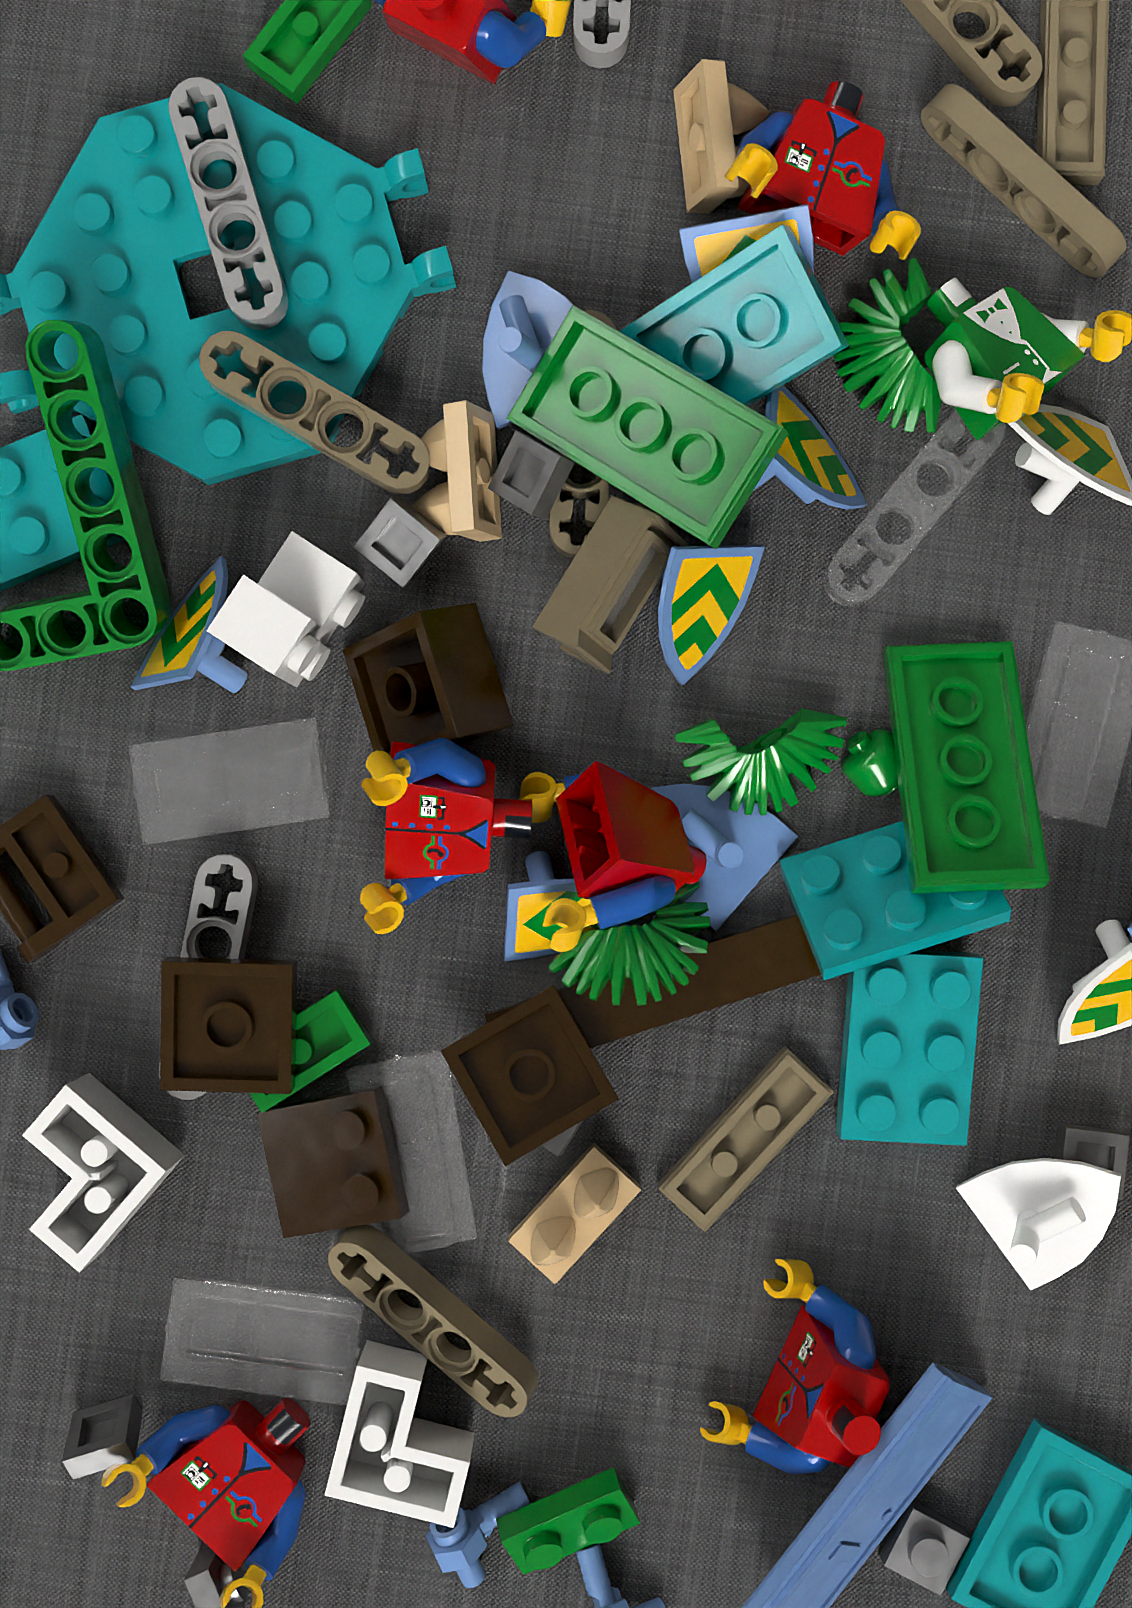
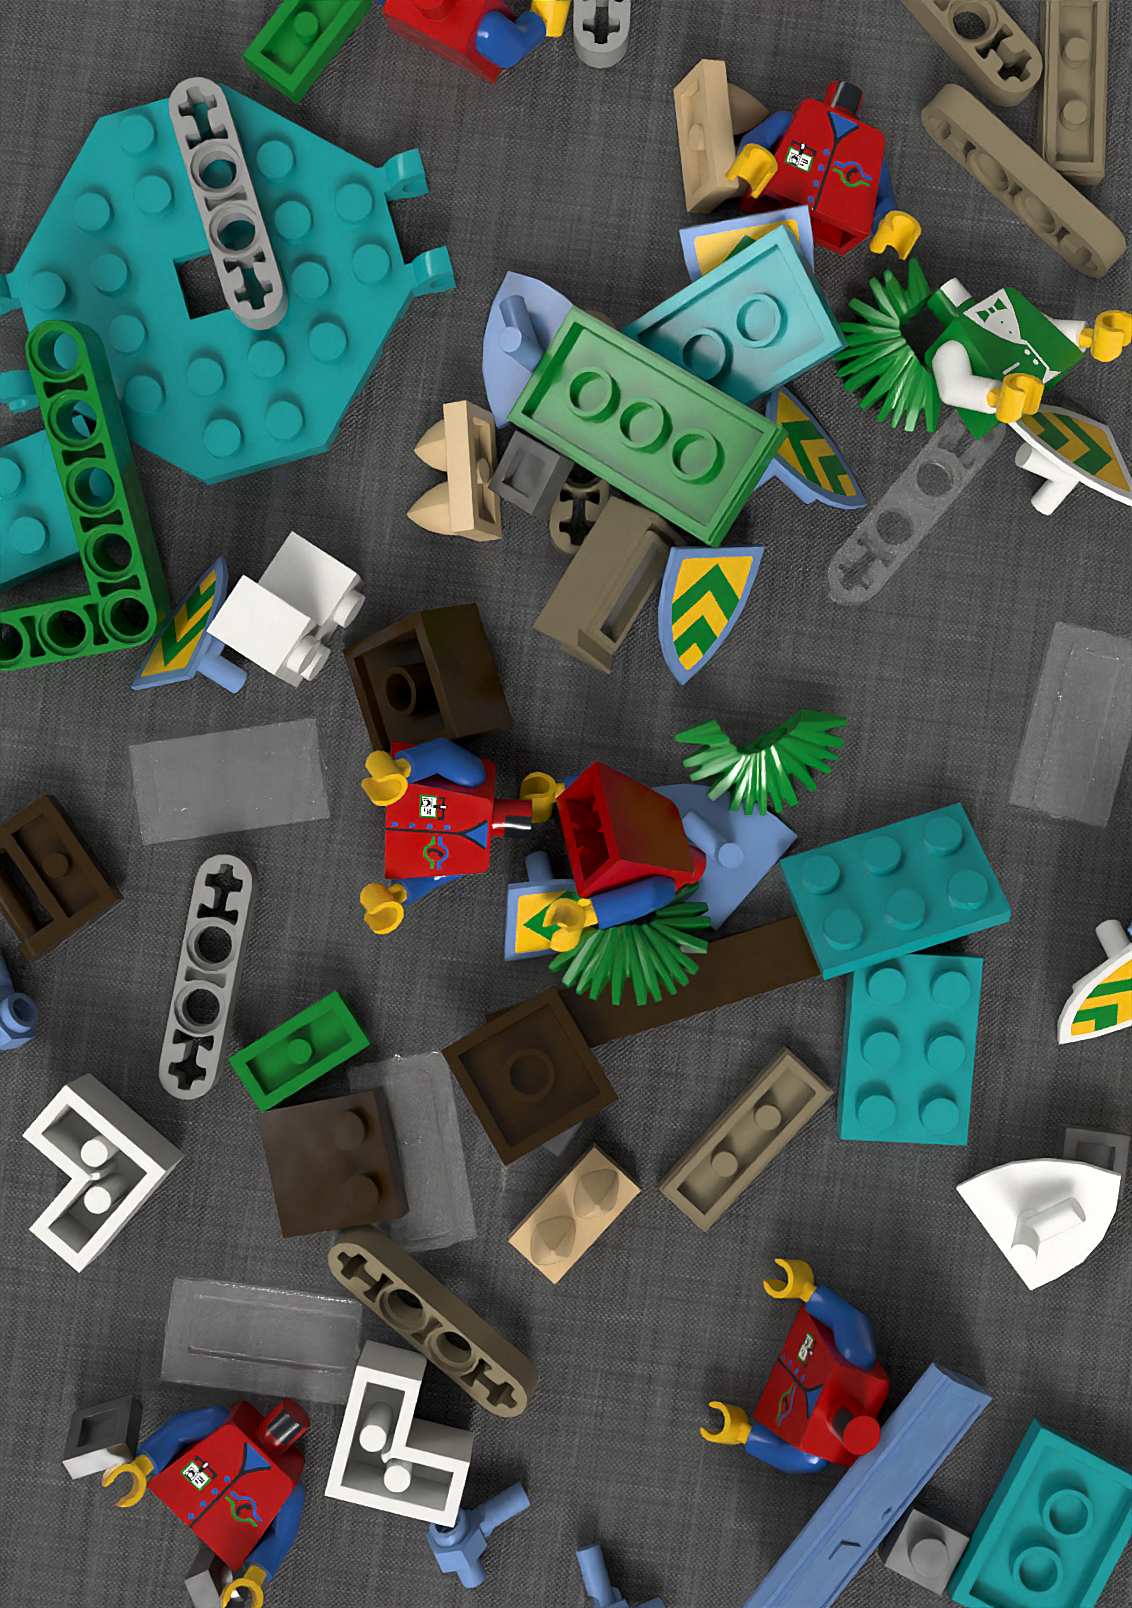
(228, 1025): dark brown plate -> none
(320, 407): dark tan beam -> none
(399, 541): flat silver plate -> none
(568, 1521): green plate -> none
(871, 762): green piece -> none
(964, 768): green tile -> none

